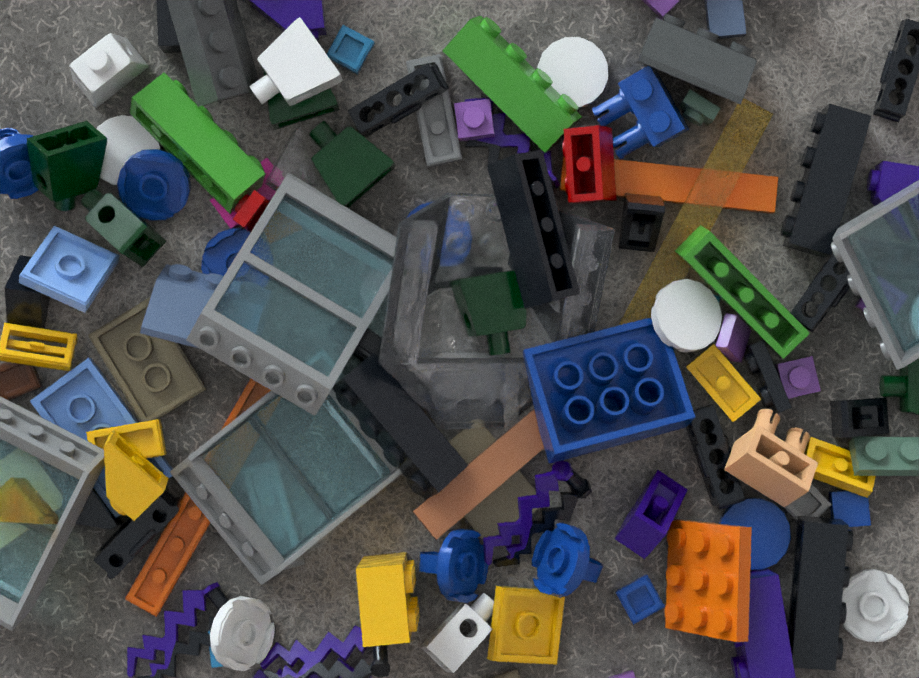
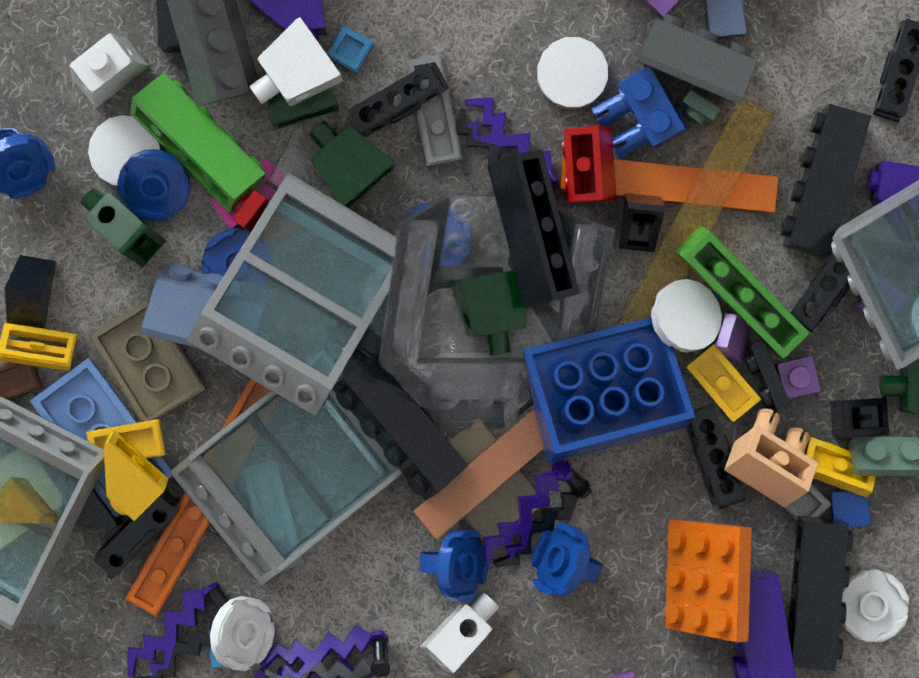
(67, 162): dark green torso -> none
(69, 269): light blue tile -> none
(385, 599): yellow brick -> none
(474, 120): medium lavender plate -> none
(512, 82): bright green brick -> none
(525, 626): yellow tile -> none
(639, 599): blue tile -> none
(651, 515): dark purple slope -> none
(769, 529): blue tile -> none

